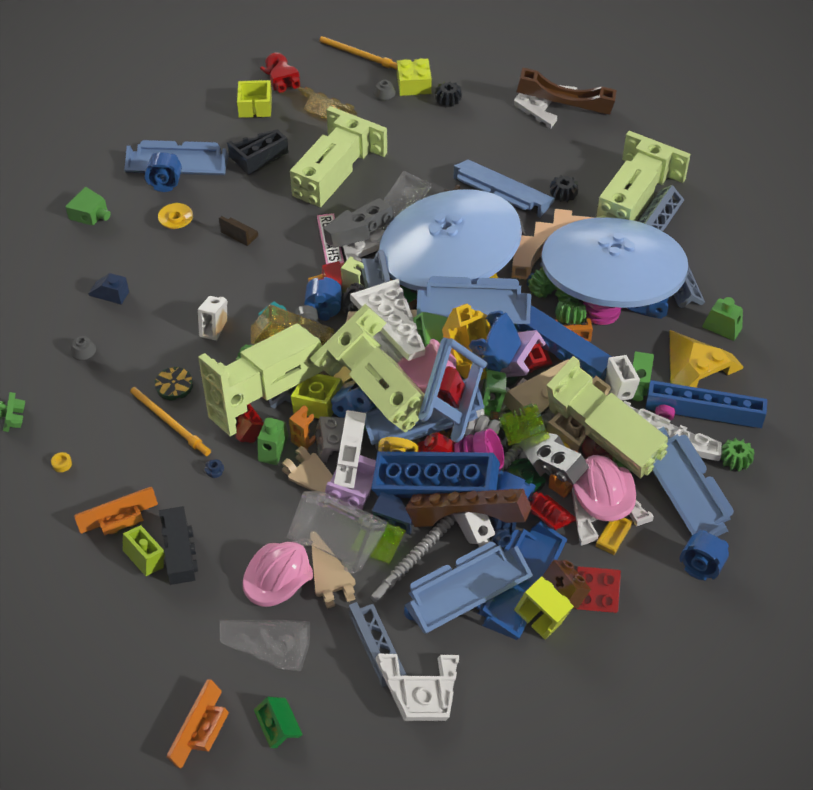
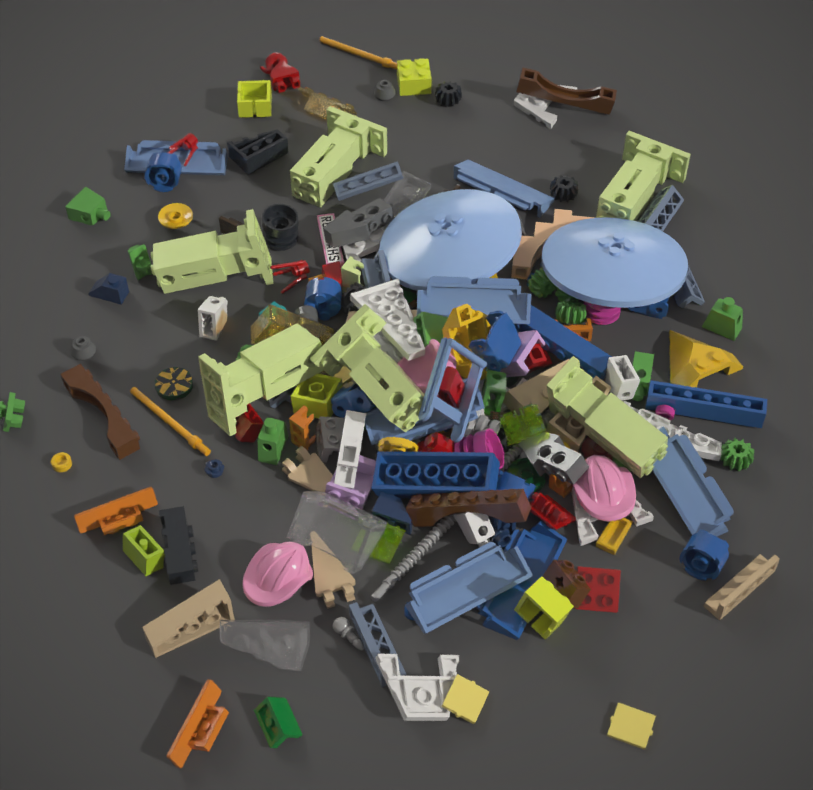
(119, 435): none -> reddish brown arch
(140, 261): none -> bright green hips
(188, 143): none -> red plant
(189, 619): none -> tan wedge
(210, 257): none -> yellowish green brick
(280, 227): none -> black wheel
(298, 269): none -> red plant
(342, 626): none -> light grey bar
(368, 181): none -> sand blue fence
(465, 699): none -> light yellow piece
(631, 726): none -> light yellow piece
(741, 586): none -> tan fence

